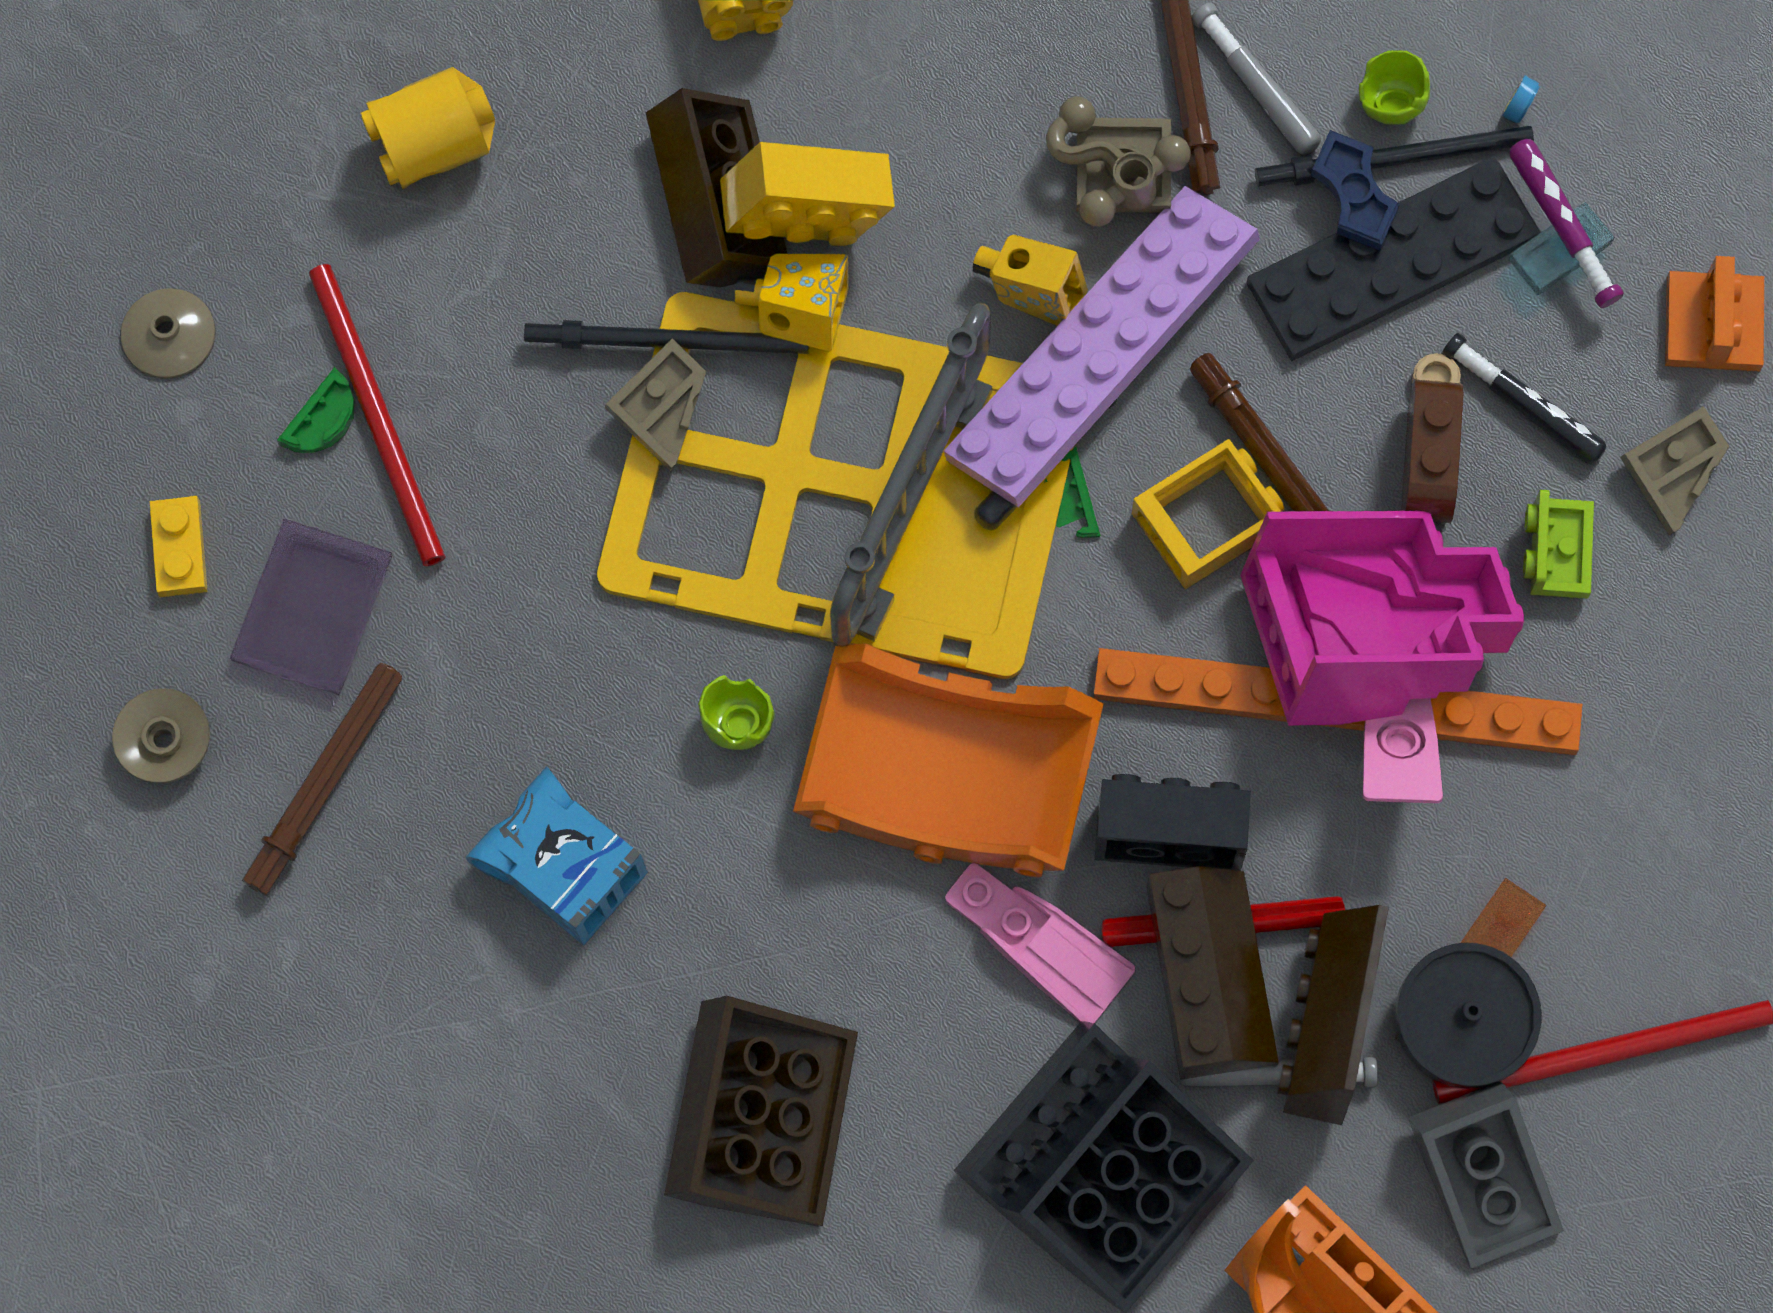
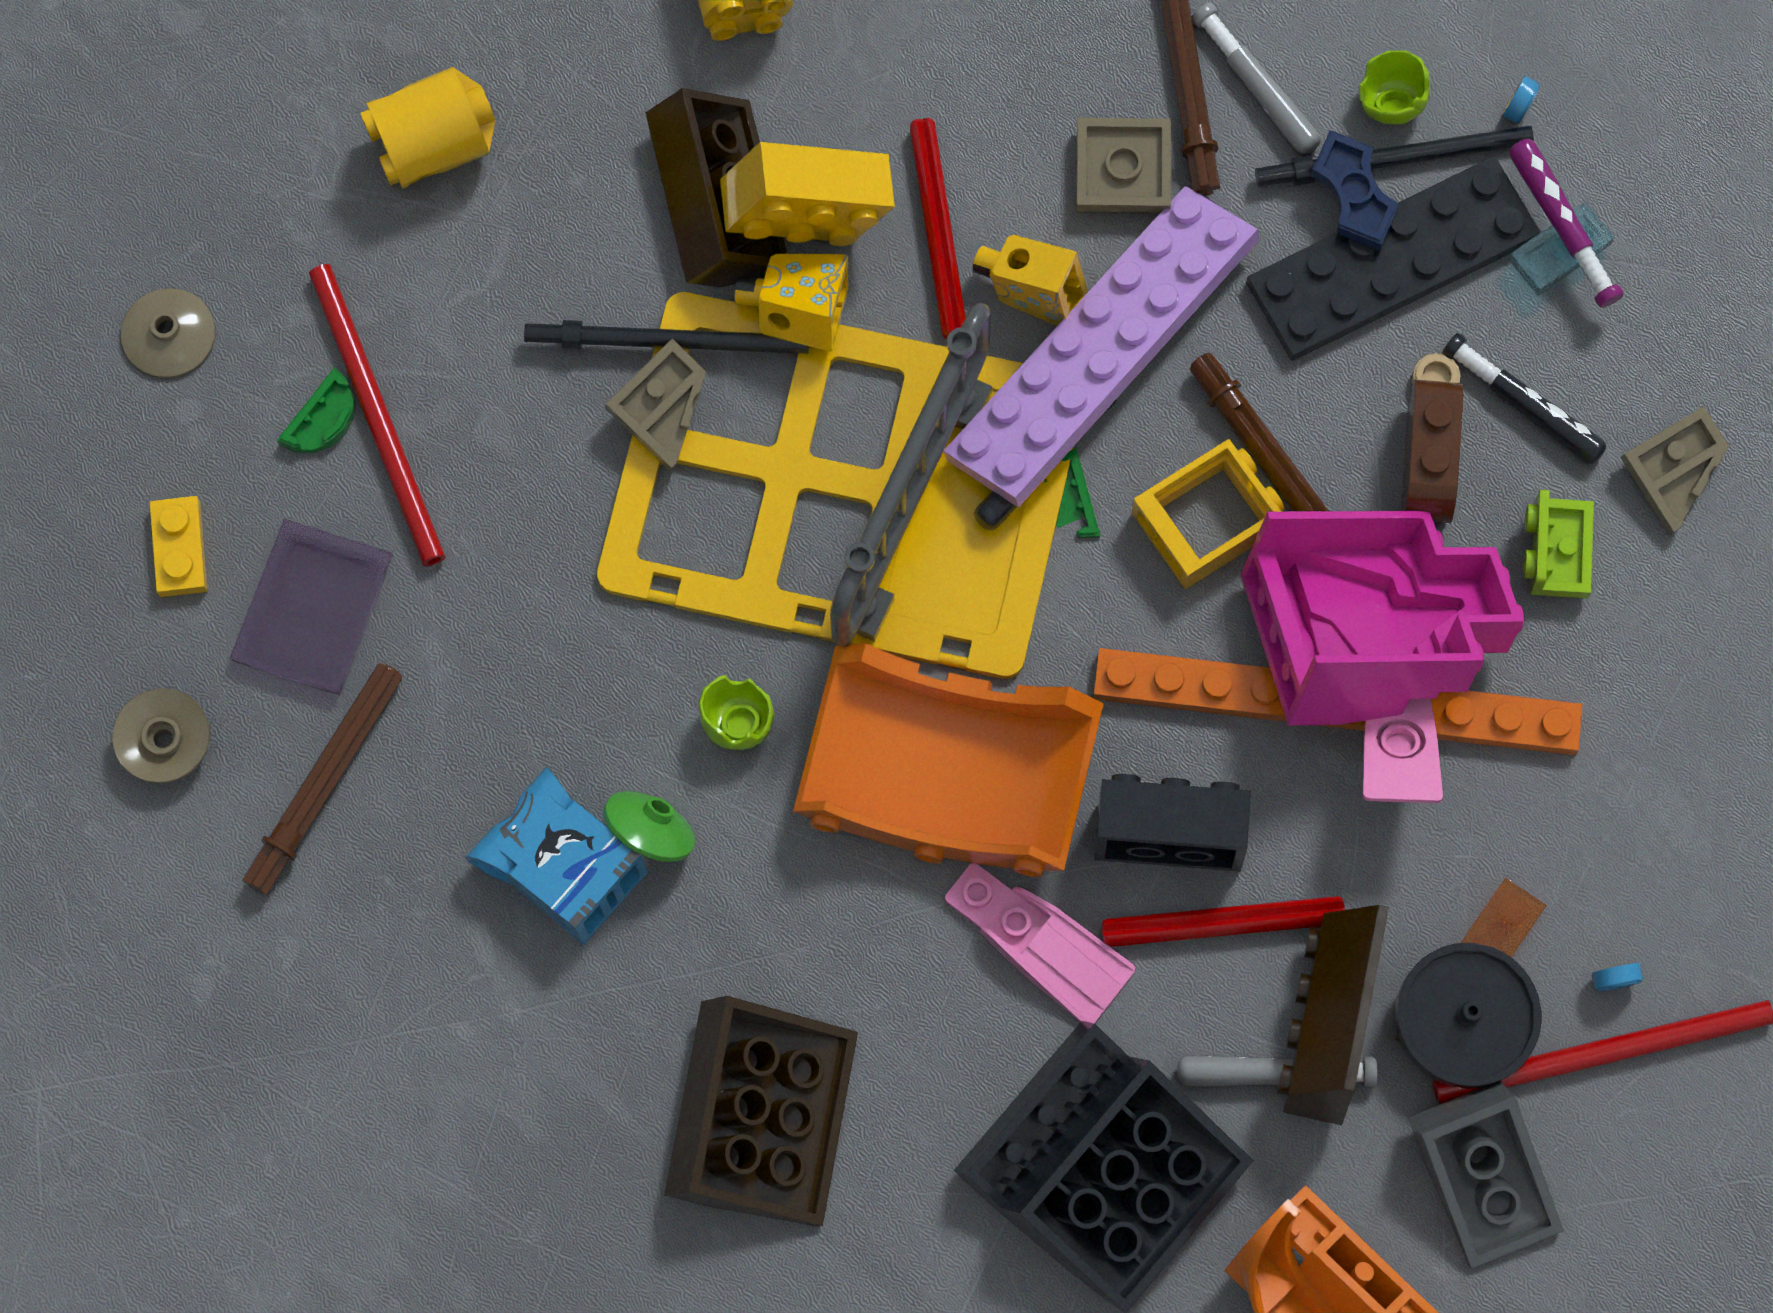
(649, 826): none -> bright green dish
(937, 225): none -> red axle
(1099, 206): dark tan piece -> none
(1211, 971): dark brown slope -> none
(1617, 977): none -> dark azure tile
(1715, 318): orange bracket -> none

